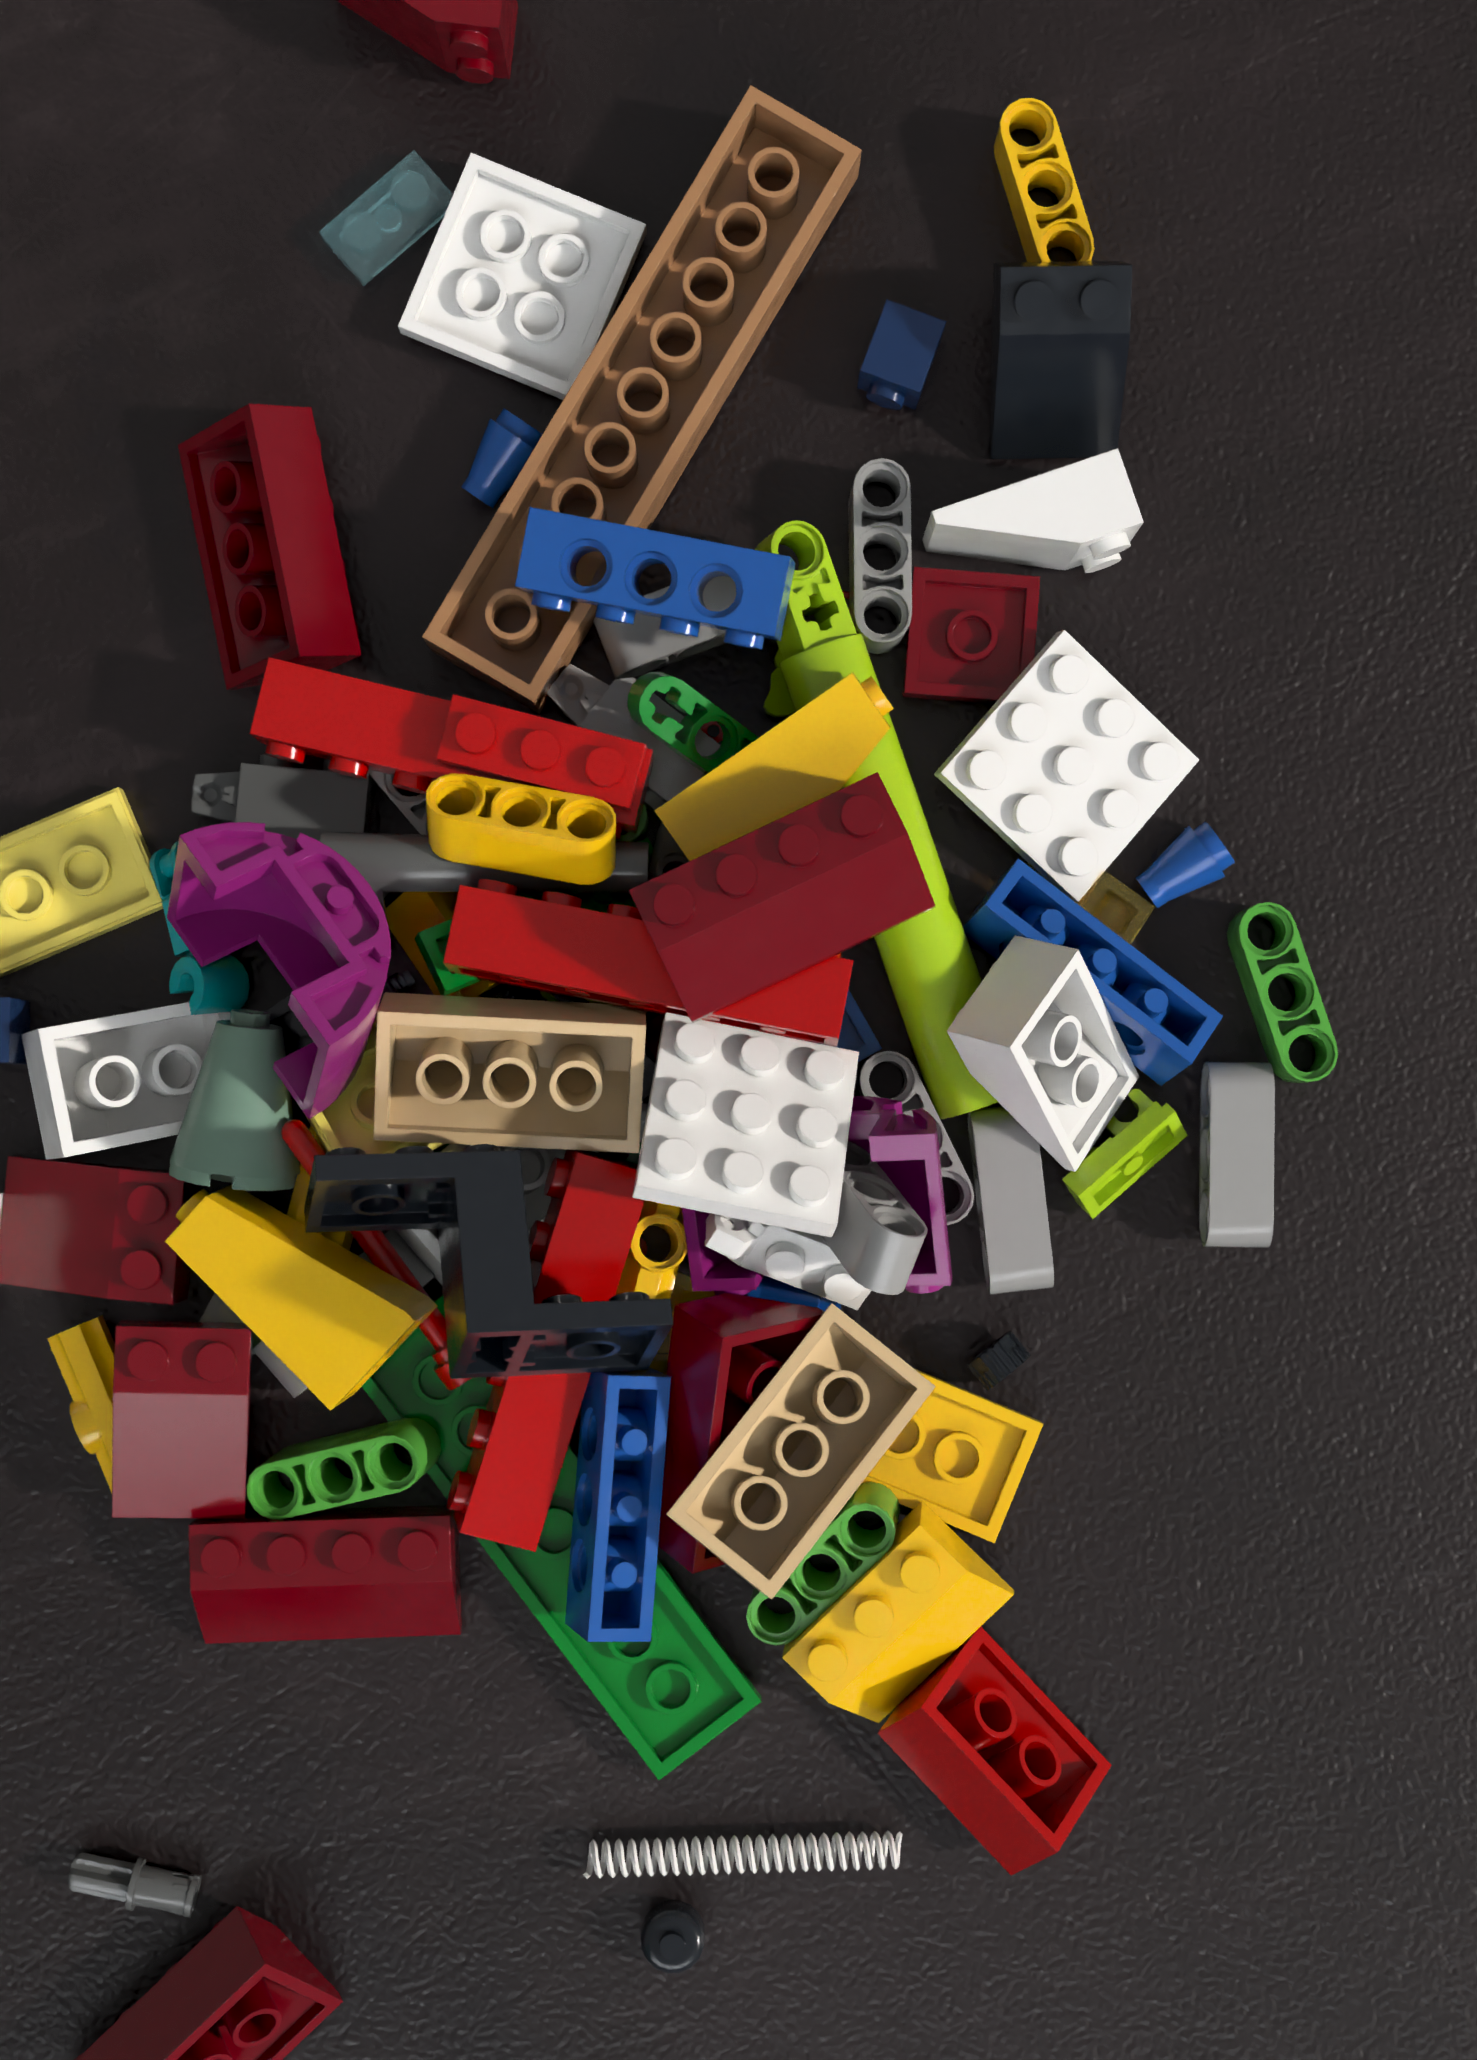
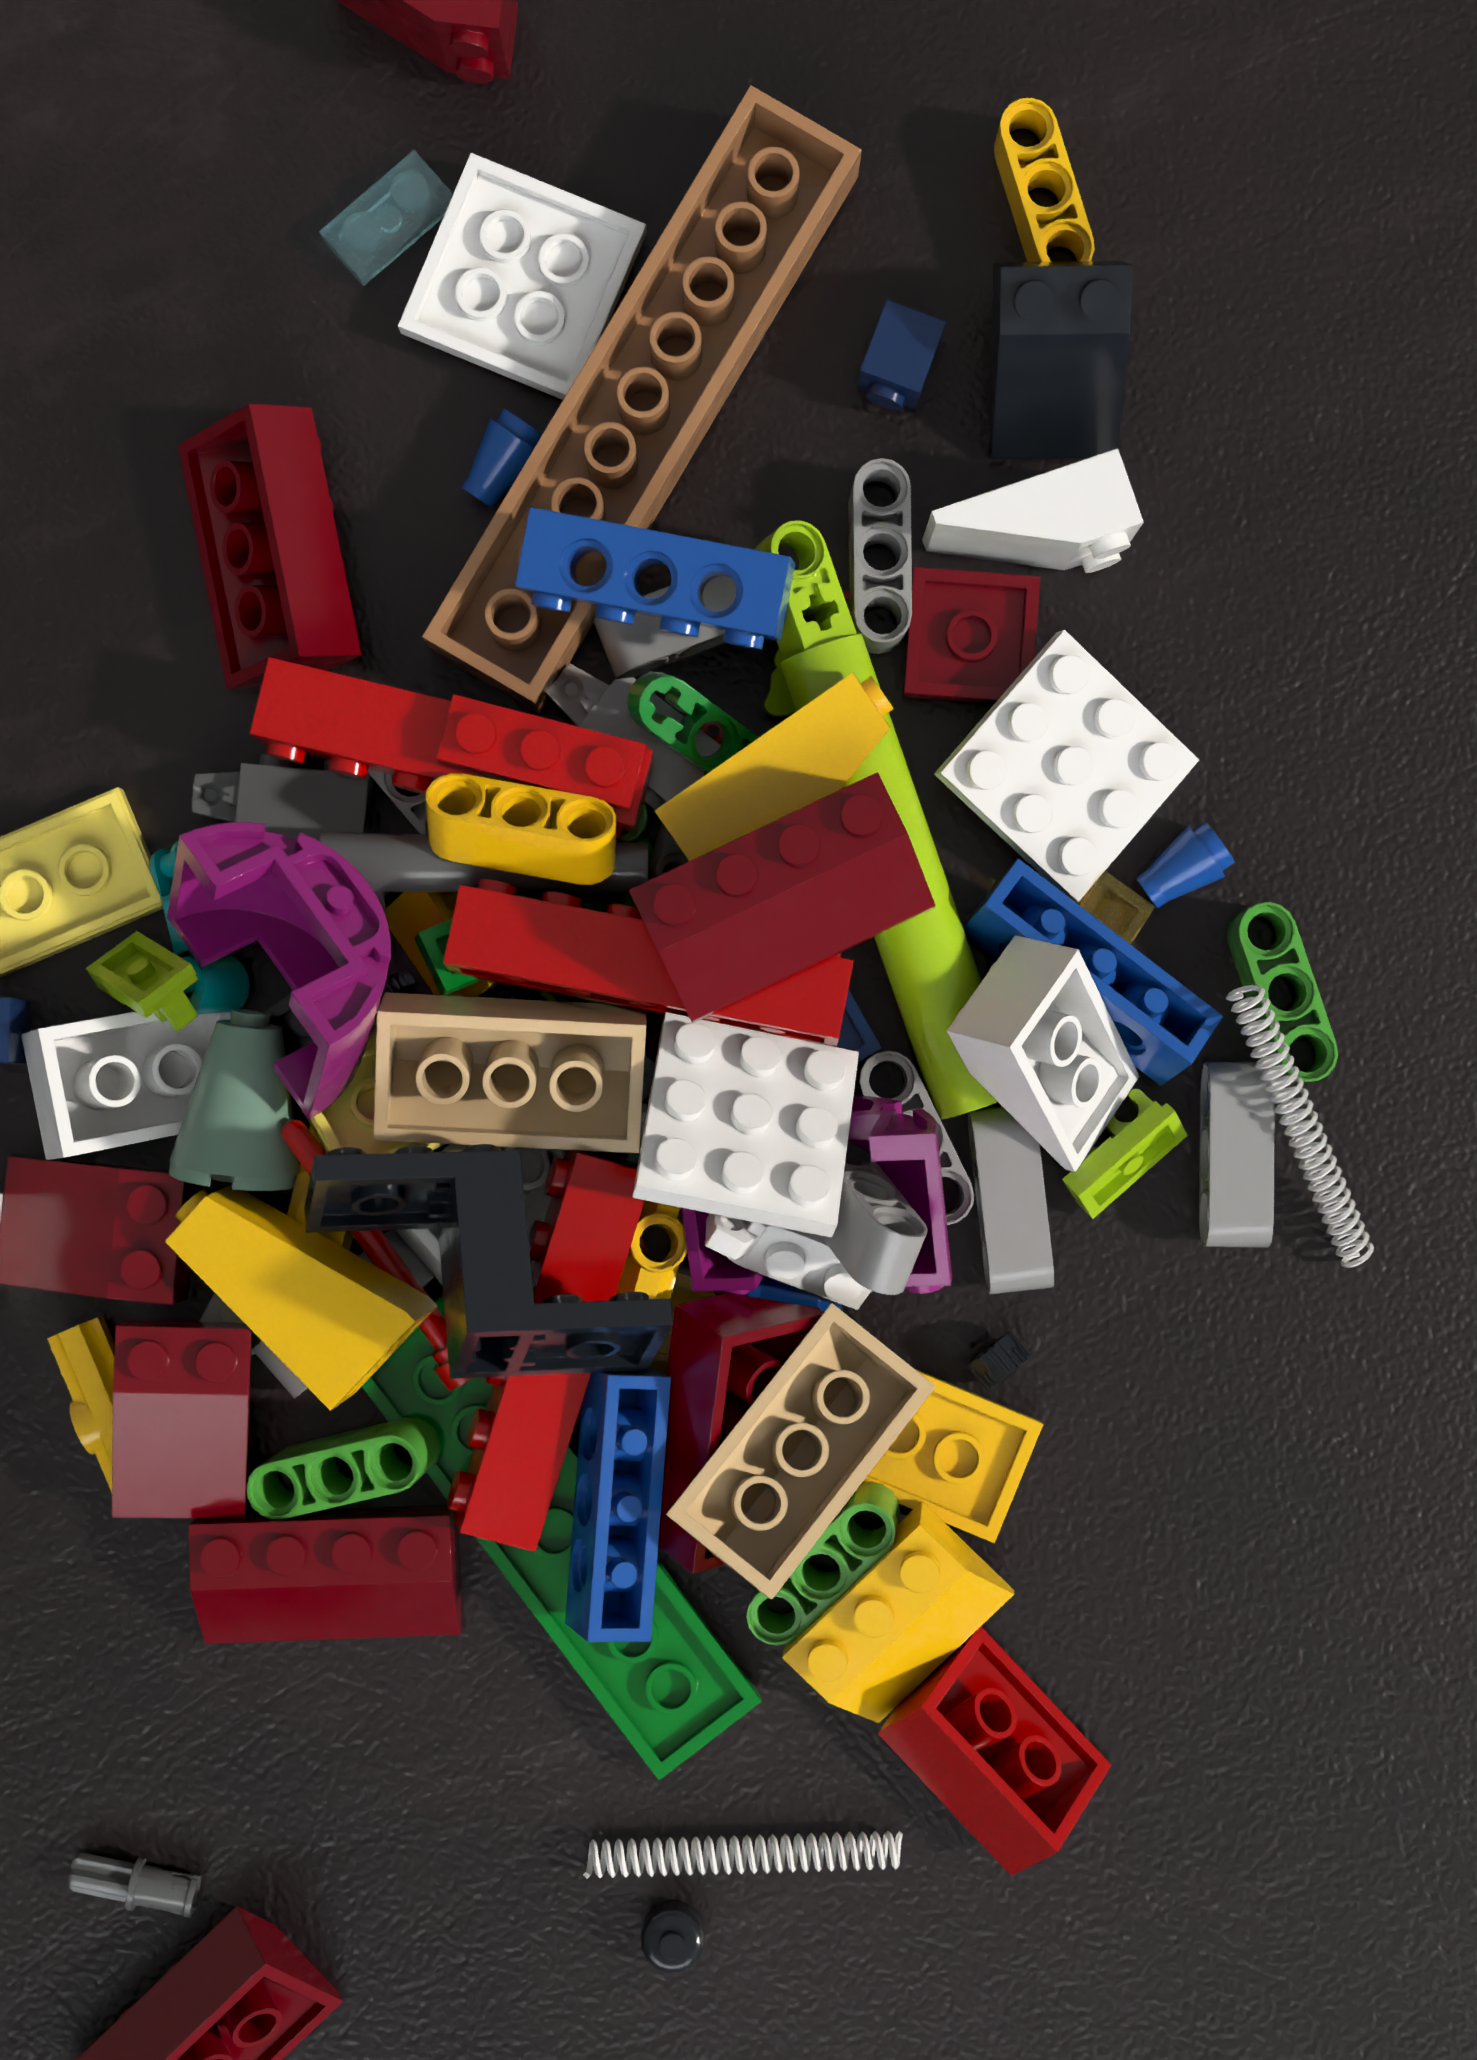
(147, 979): none -> lime plate
(1300, 1133): none -> white piece

